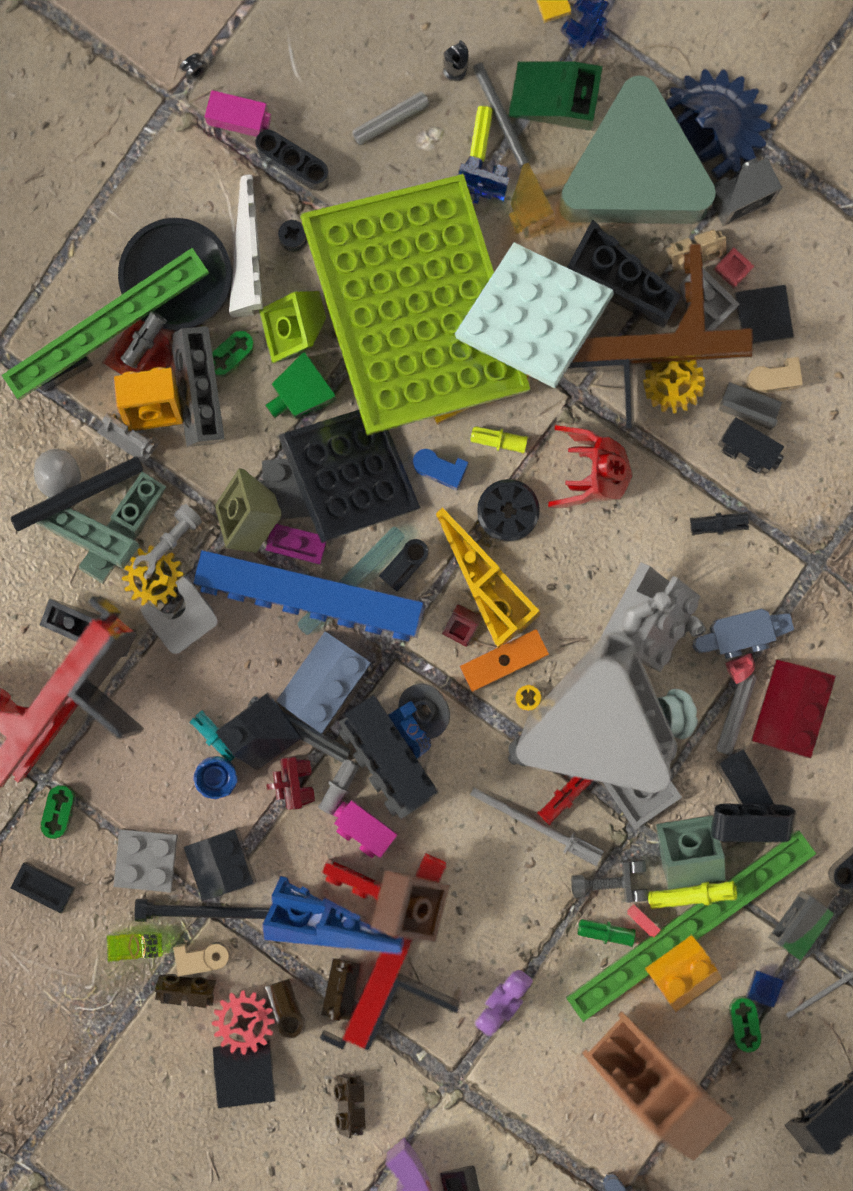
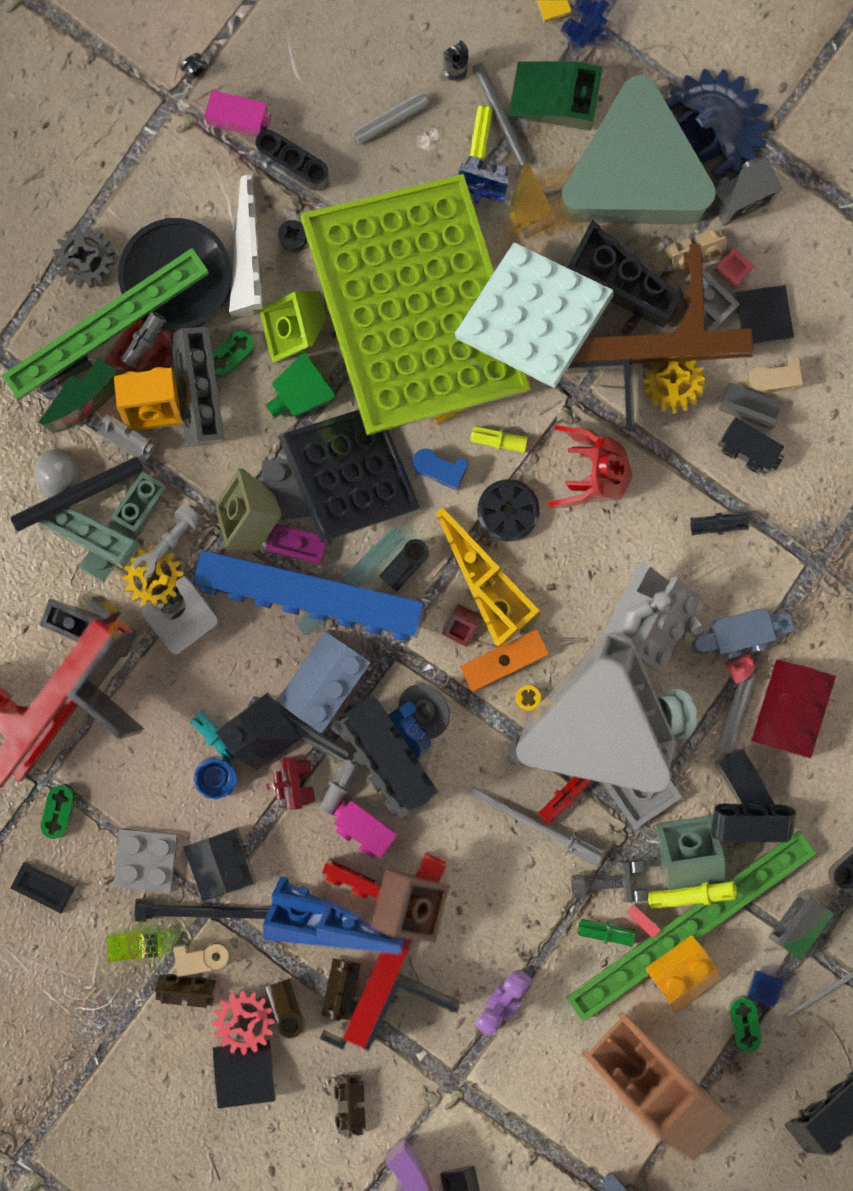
(72, 258): none -> dark grey gear
(80, 398): none -> dark green slope

